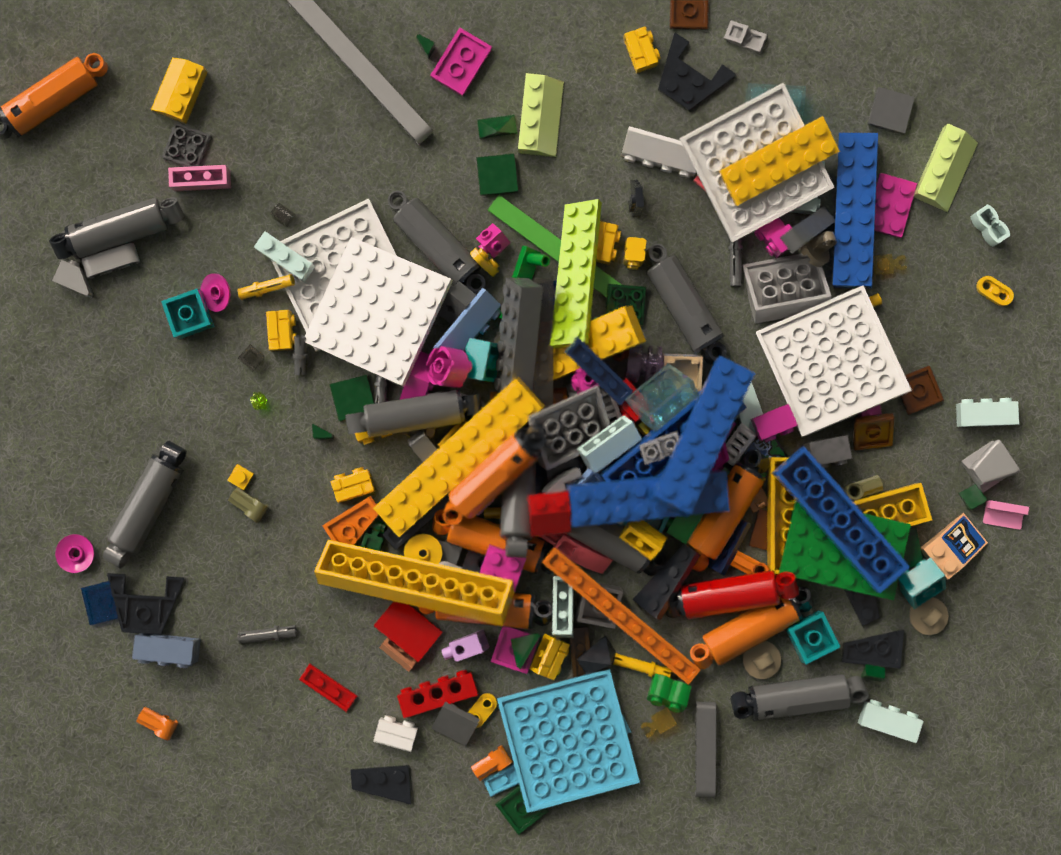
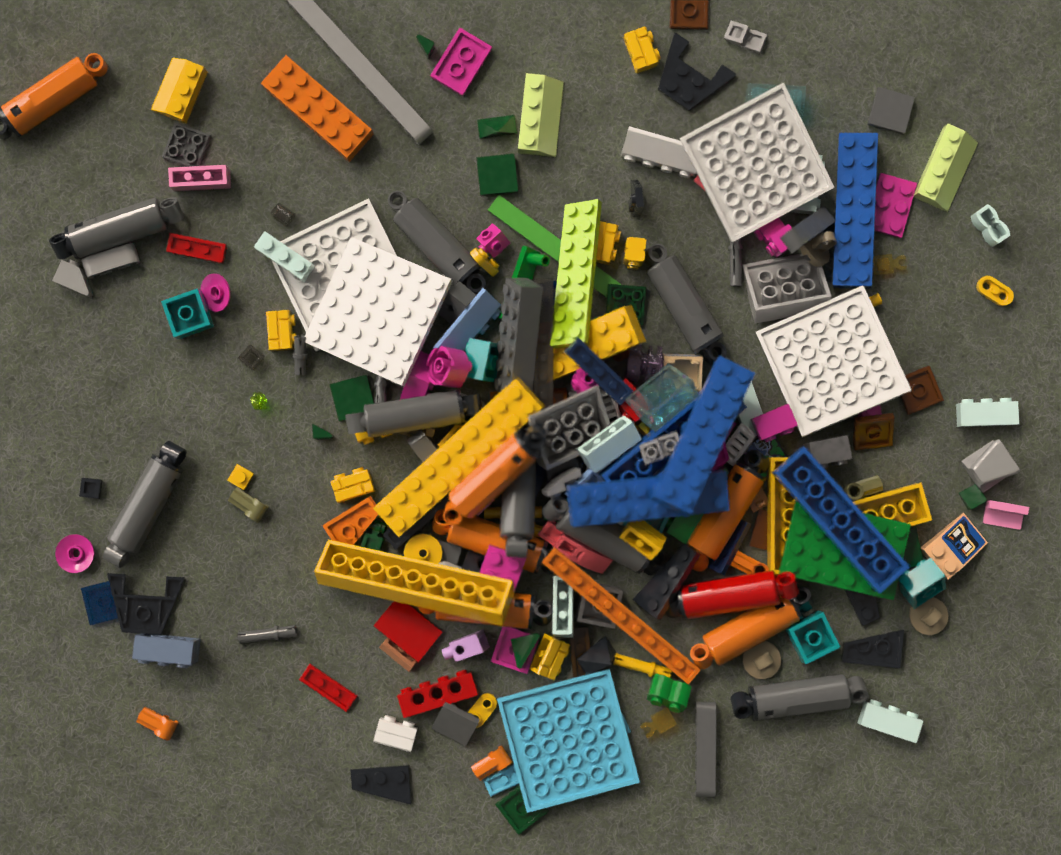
(90, 488): none -> black plate
(196, 248): none -> red plate
(247, 292): yellow pin -> none
(317, 108): none -> orange brick
(549, 513): red slope -> none
(779, 161): yellow plate -> none
(873, 673): dark green slope -> none

